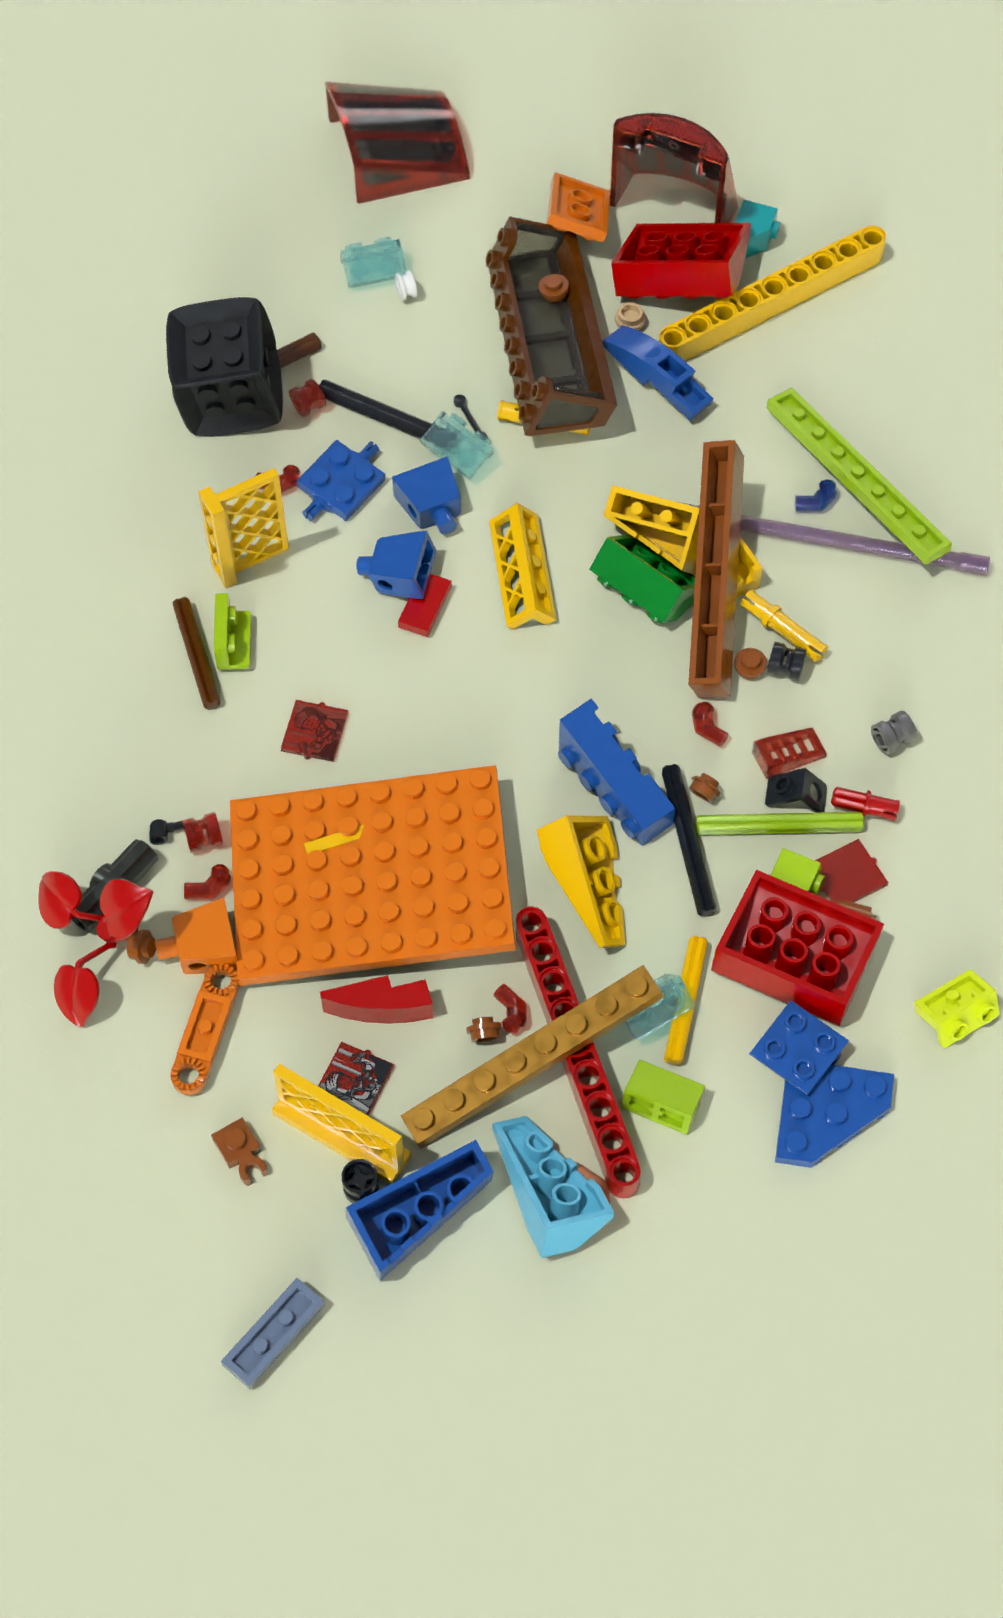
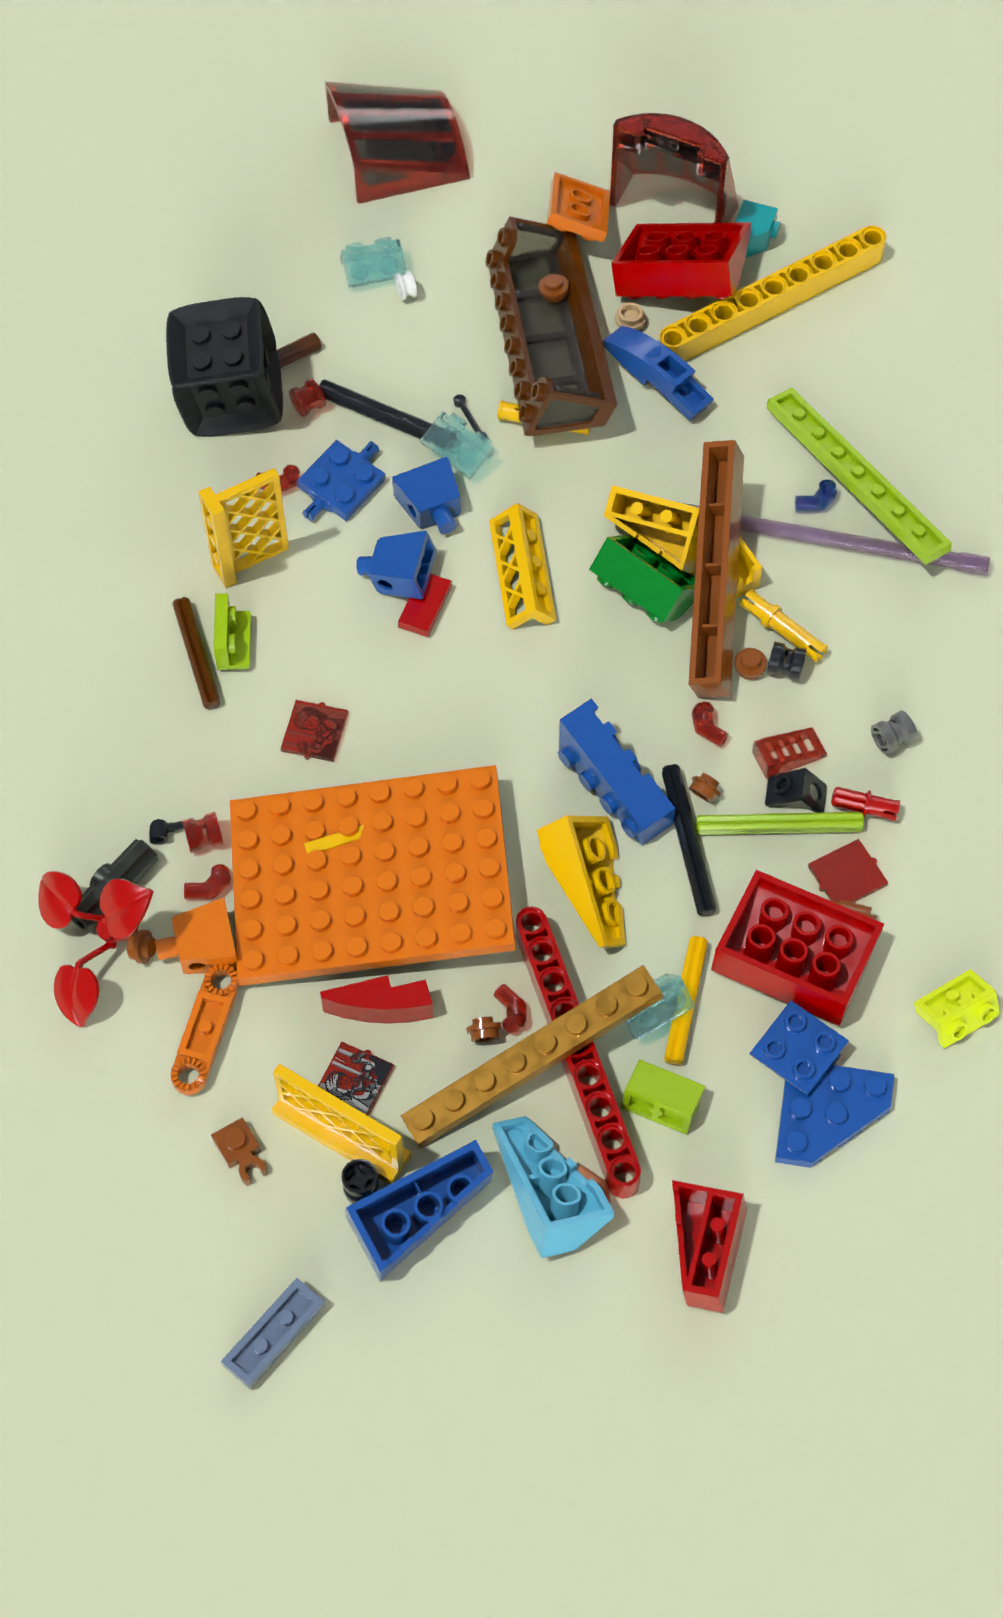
(708, 1241): none -> red wedge
(799, 871): lime brick -> none

